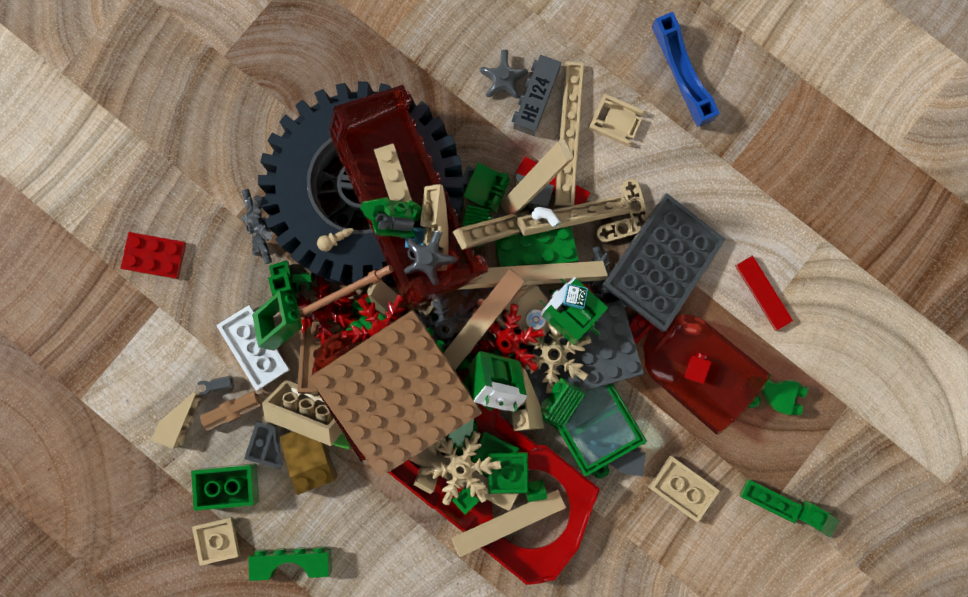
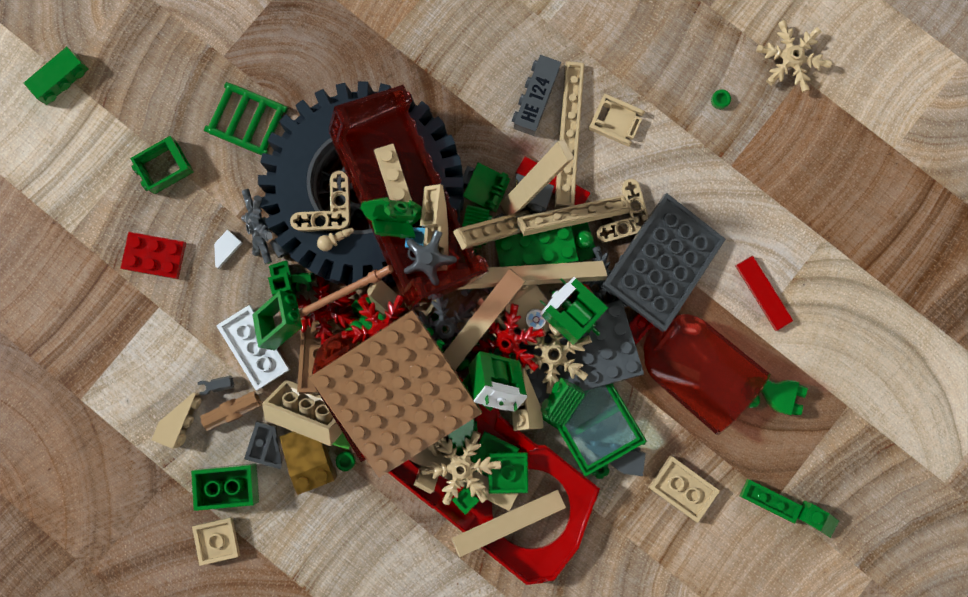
(56, 76): none -> green brick
(154, 151): none -> green window
(225, 247): none -> white tile
(246, 96): none -> green bar
(280, 252): none -> dark grey hinge
(315, 562): green arch -> none
(336, 211): none -> tan beam
(345, 461): none -> green tile
(394, 223): dark grey bar -> none
(503, 77): dark grey animal -> none
(536, 491): green plate -> none
(546, 213): white arm -> none
(575, 296): tile -> none
(583, 241): none -> green tile
(695, 95): blue arch -> none
(698, 367): red brick -> none
(721, 99): none -> green tile
(793, 56): none -> tan piece

